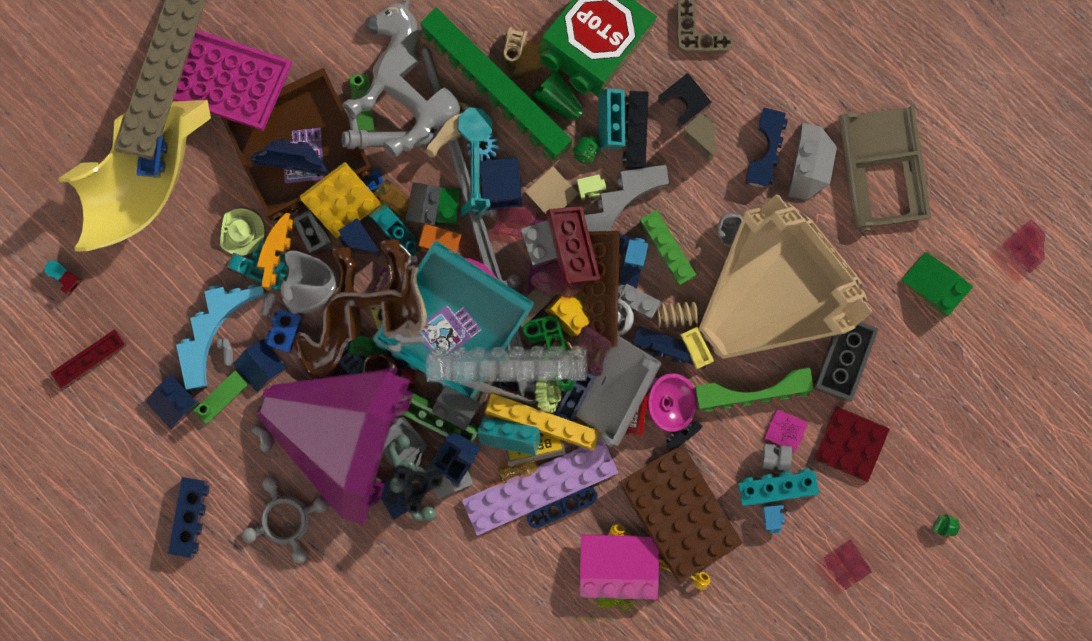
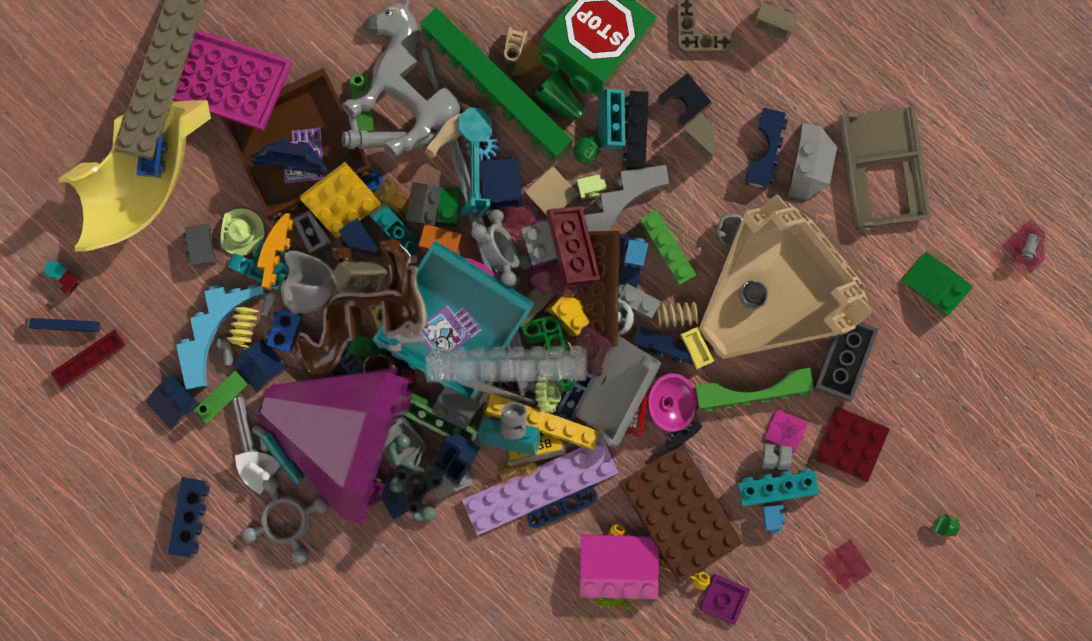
(63, 325): none -> dark blue beam
(200, 245): none -> dark grey brick
(242, 326): none -> light yellow piece
(243, 425): none -> light grey axle
(255, 468): none -> white shield
(279, 454): none -> teal pin
(358, 276): none -> dark tan slope
(511, 256): none -> light grey piece
(513, 420): none -> light grey wheel
(724, 599): none -> magenta tile
(753, 294): none -> flat silver hair
(775, 20): none -> dark tan slope
(1030, 246): none -> light grey pin

